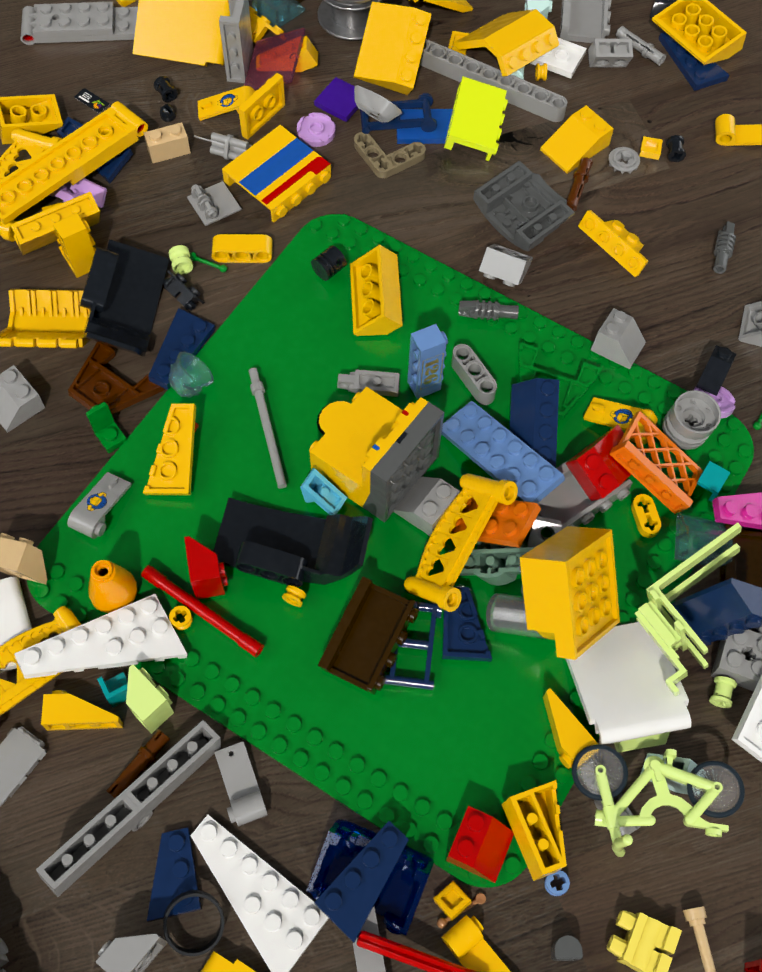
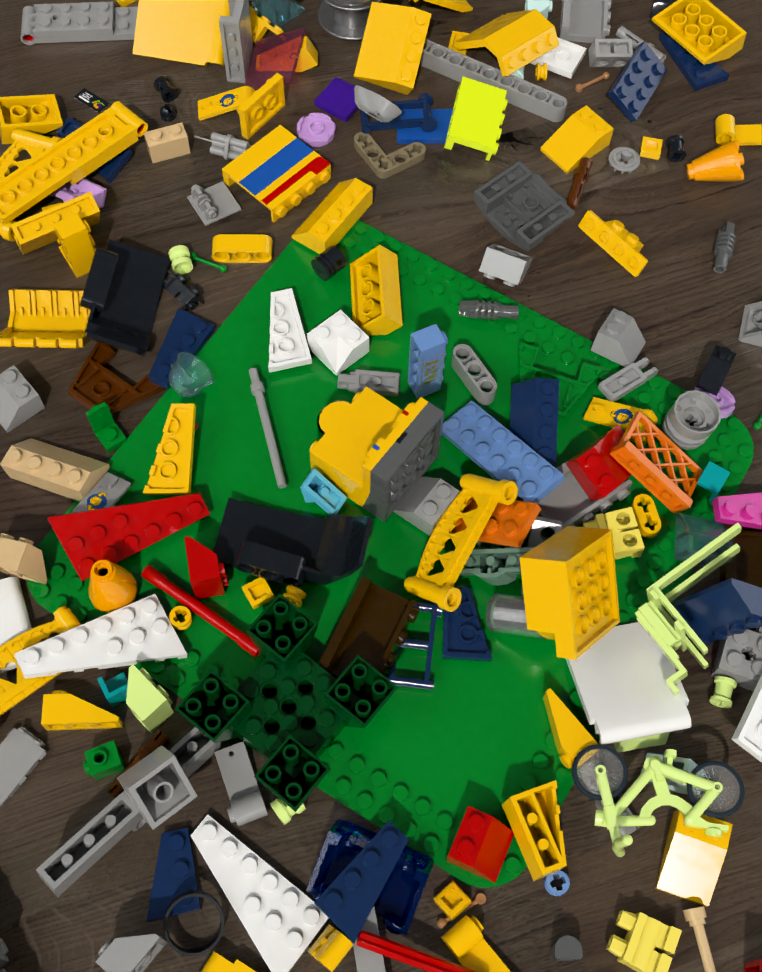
(53, 468): none -> tan slope
(103, 761): none -> green brick
(123, 529): none -> red wing
(157, 786): none -> light grey slope
(258, 592): none -> yellow plate
(285, 812): none -> yellowish green wheel
(287, 338): none -> white wing
(292, 754): none -> dark green slope
(330, 948): none -> yellow piece
(335, 215): none -> yellow slope
(338, 342): none -> white slope
(579, 87): none -> medium nougat hinge
(626, 380): none -> light grey hinge
(626, 538): none -> light yellow hips
(637, 82): none -> dark blue plate
(692, 860): none -> slope
(718, 165): none -> light orange cone

